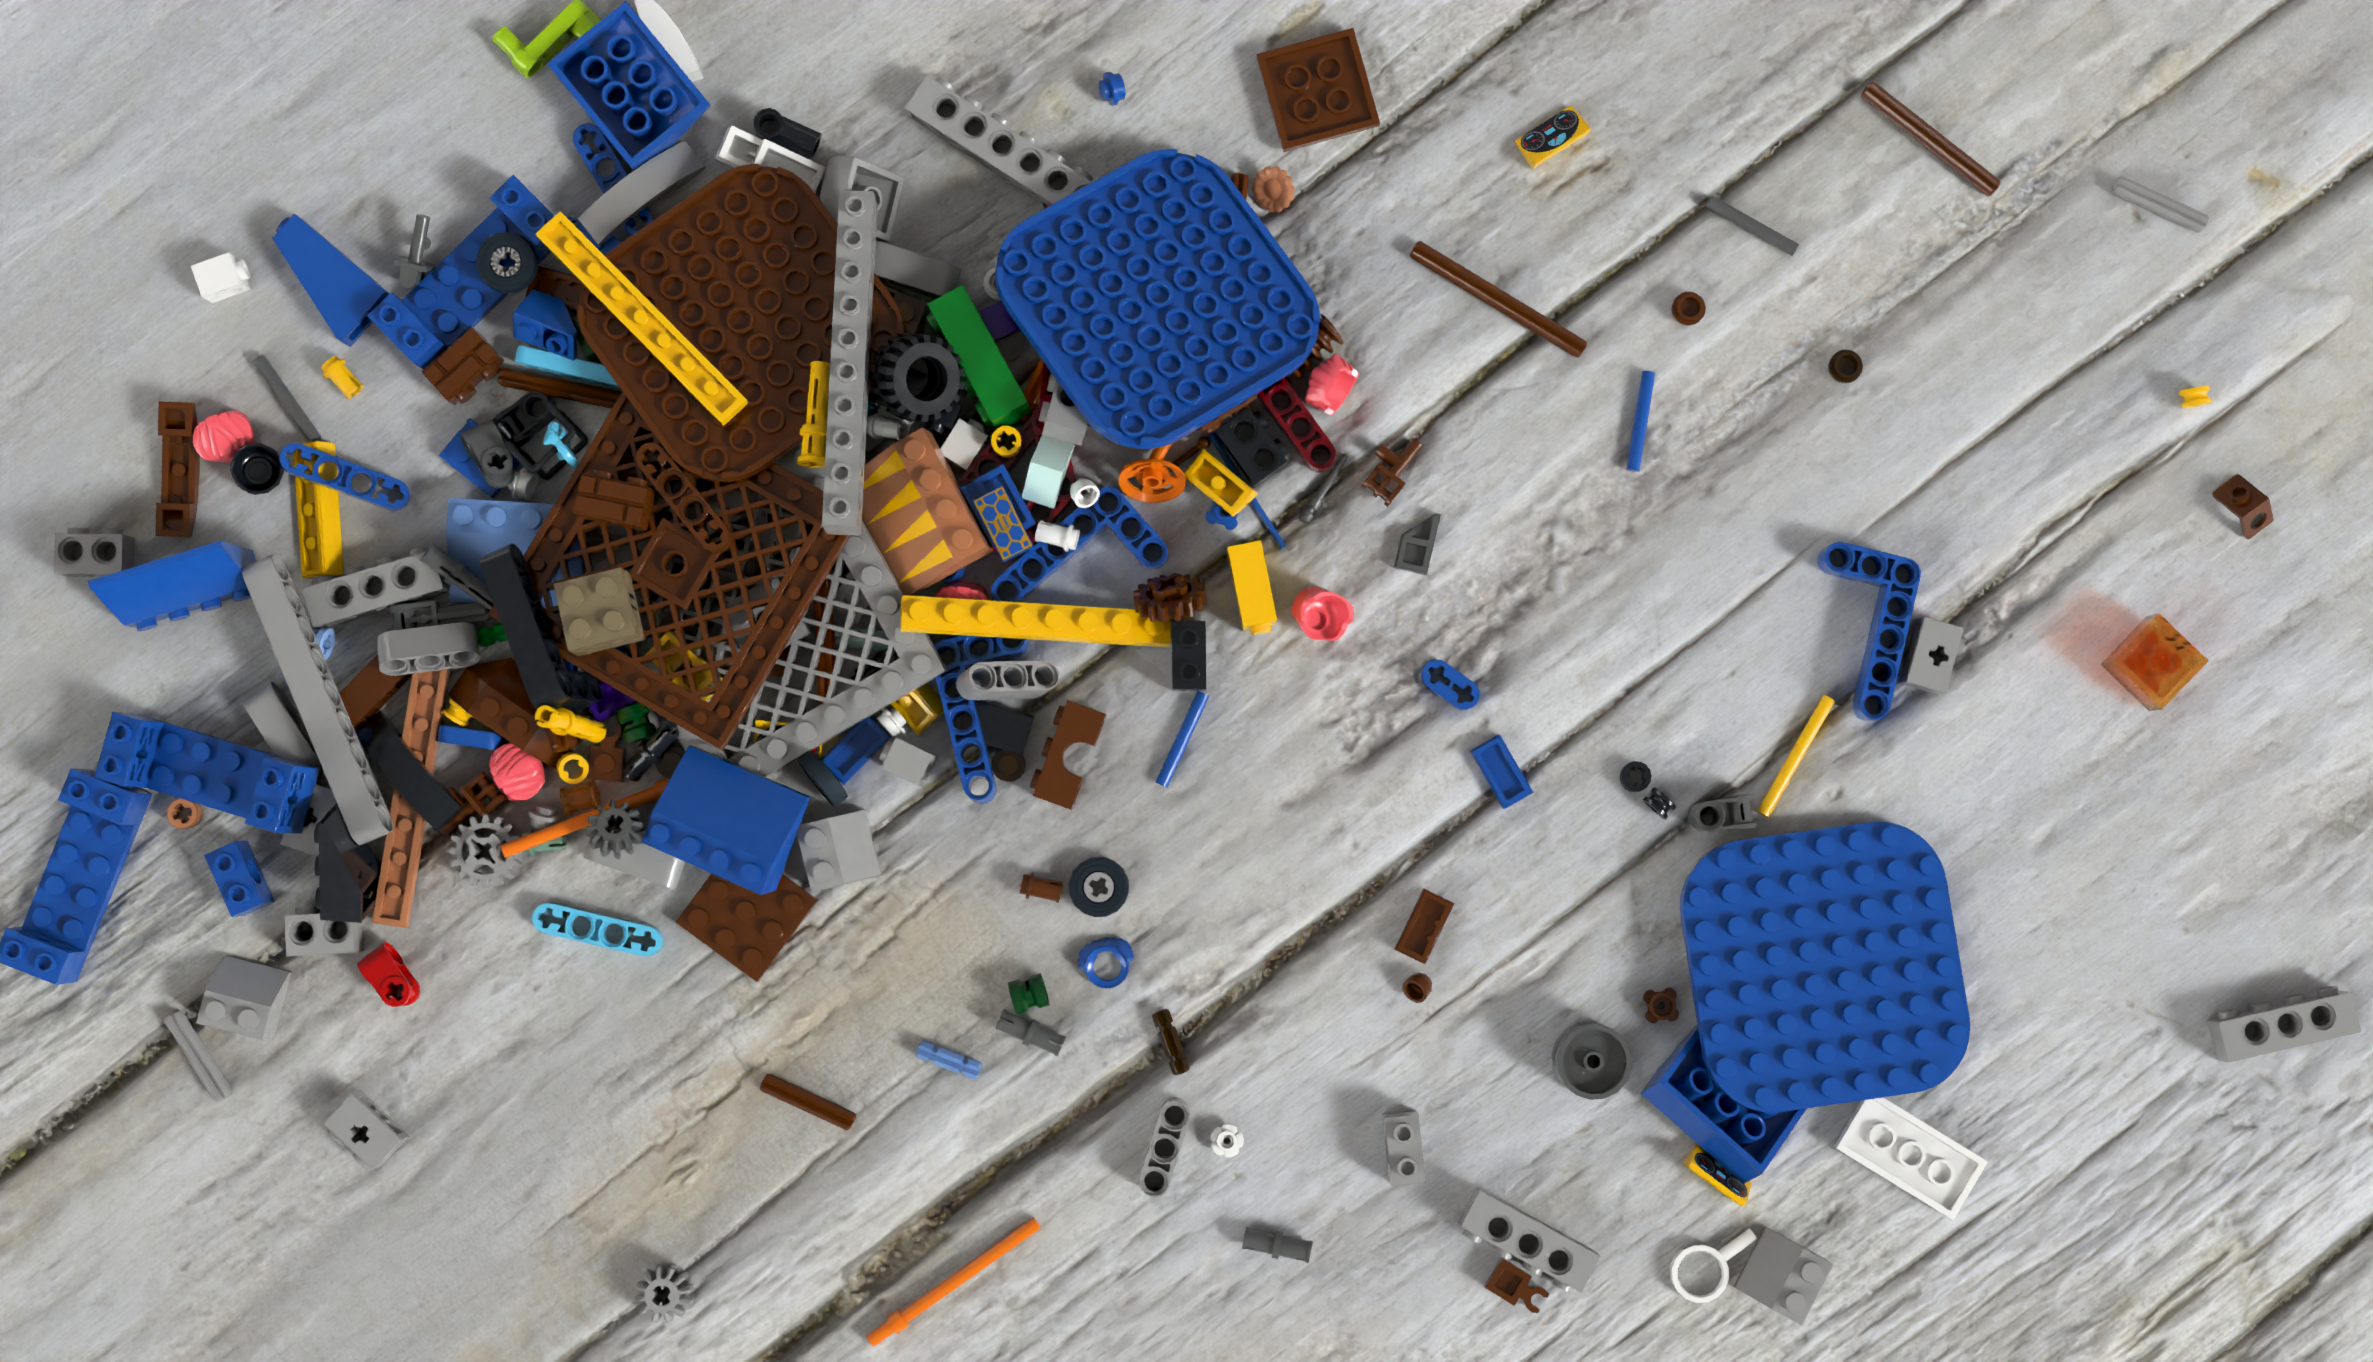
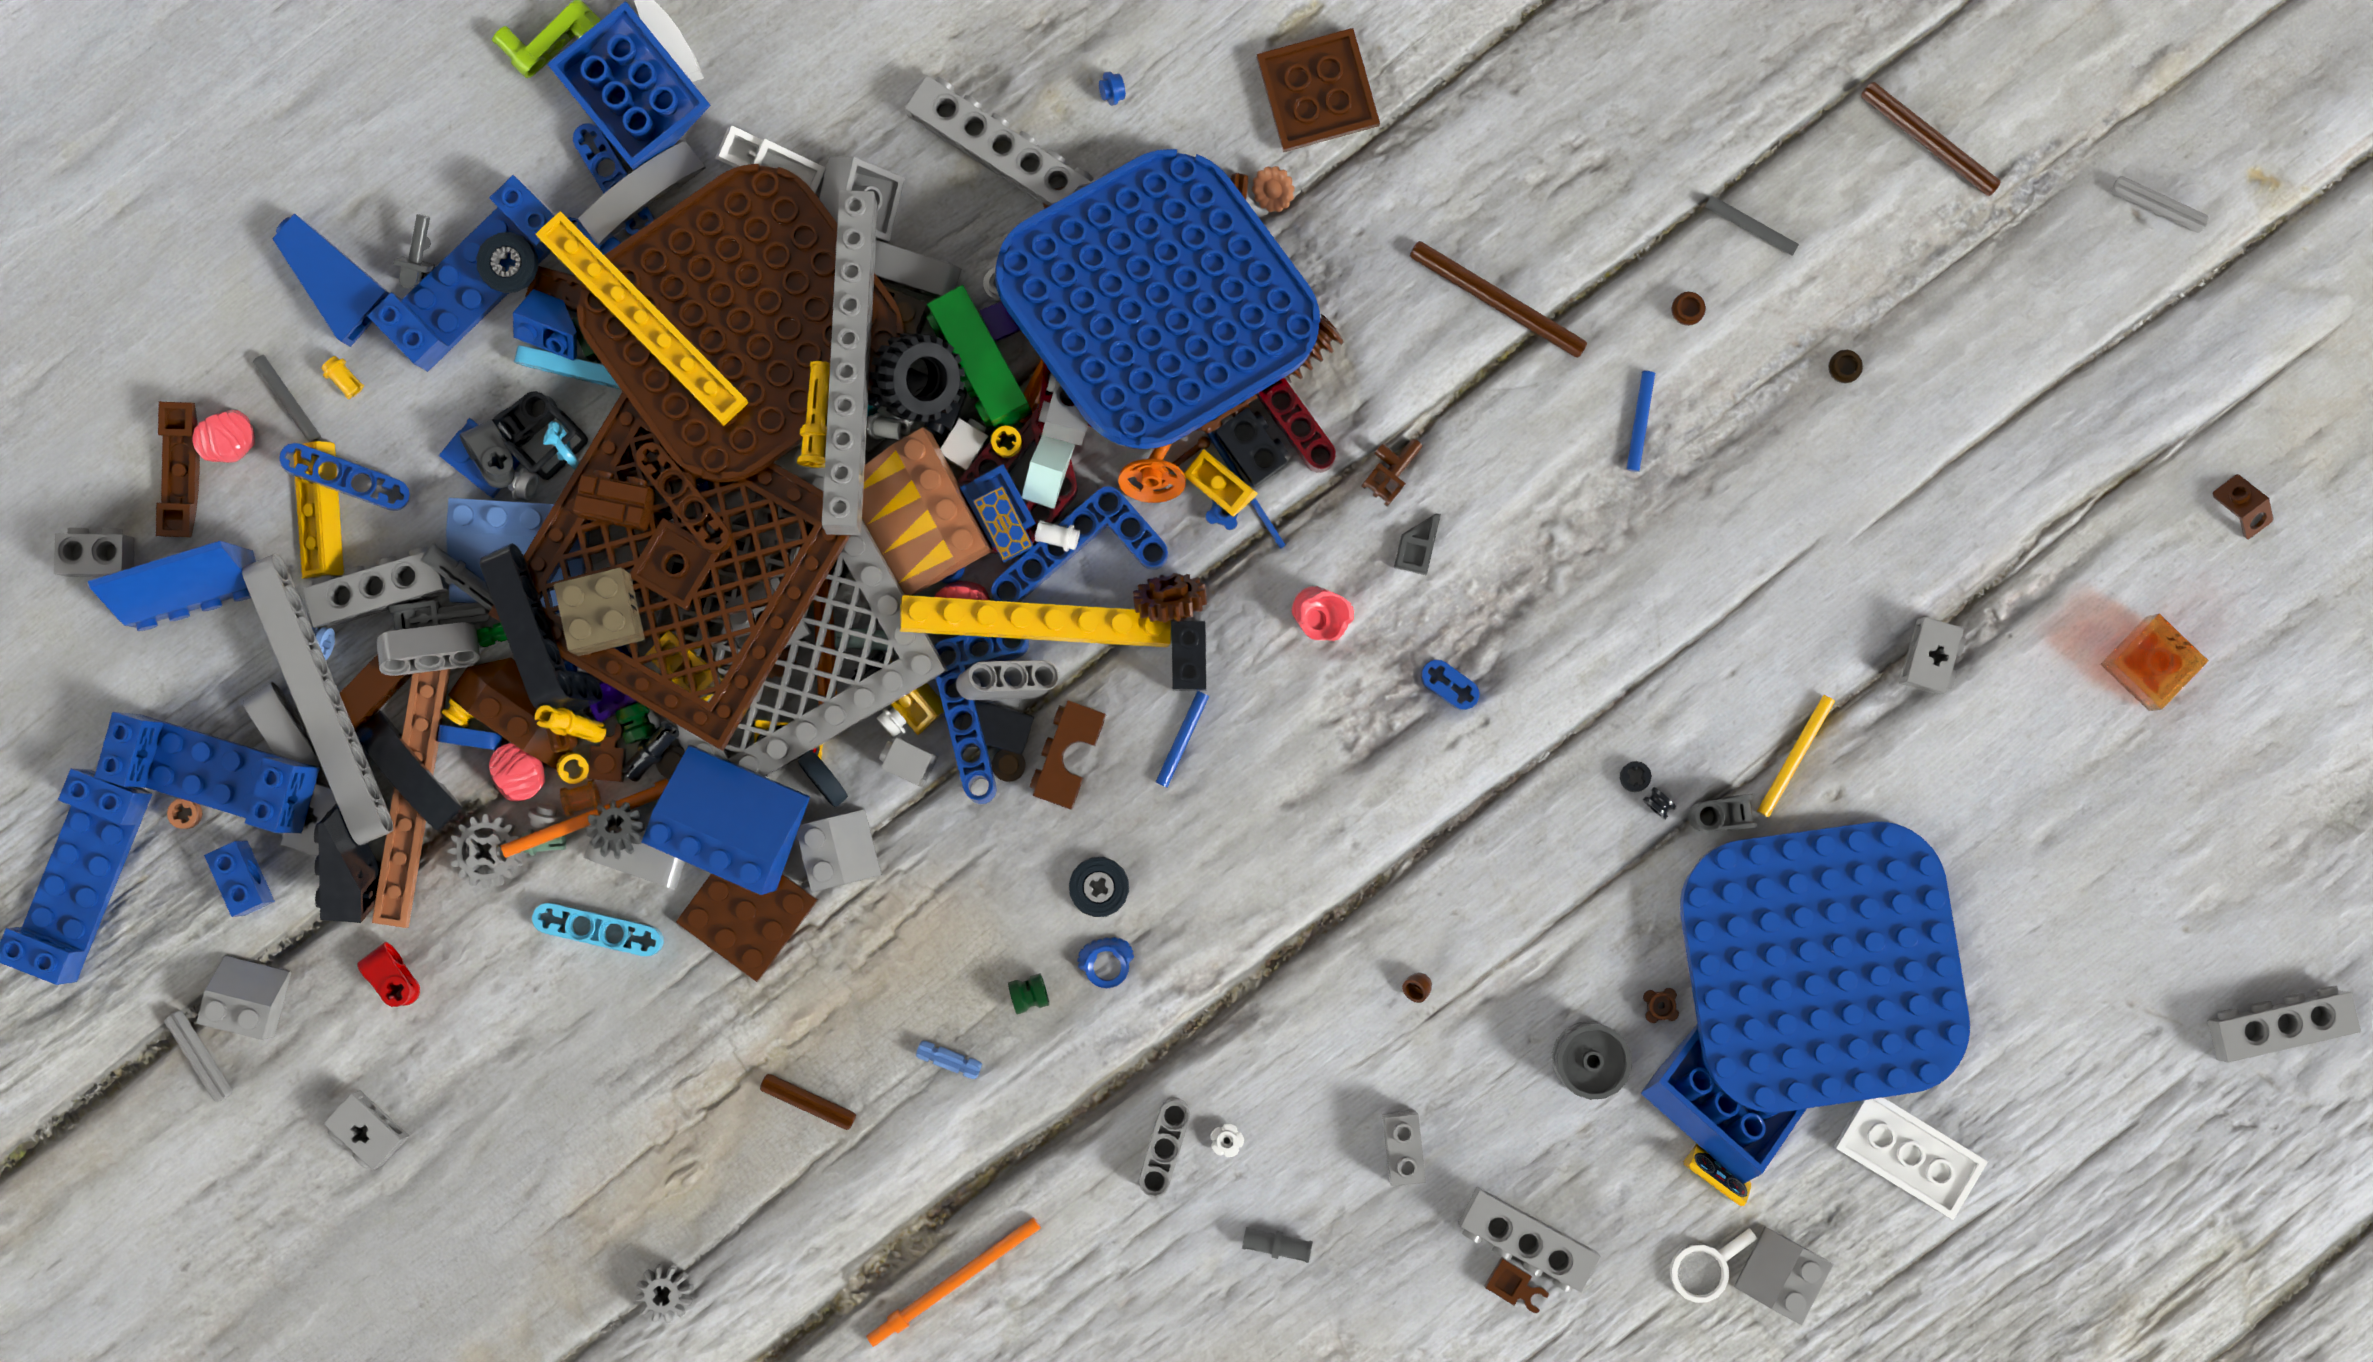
(221, 277): white brick -> none
(256, 468): black hair -> none
(324, 937): light grey brick -> none
(463, 367): reddish brown brick -> none
(480, 798): reddish brown arm -> none
(558, 387): reddish brown axle -> none
(789, 133): black piece -> none
(856, 749): blue tile -> none
(1030, 1032): dark grey pin -> none
(1041, 887): reddish brown pin -> none
(1089, 498): white hinge -> none
(1170, 1042): dark brown axle -> none
(1252, 587): yellow brick -> none
(1315, 501): dark grey piece -> none
(1330, 384): coral hair -> none
(1424, 926): reddish brown plate -> none
(1501, 771): blue tile -> none
(1552, 137): slope -> none
(1882, 619): blue beam -> none
(2195, 396): yellow bush -> none

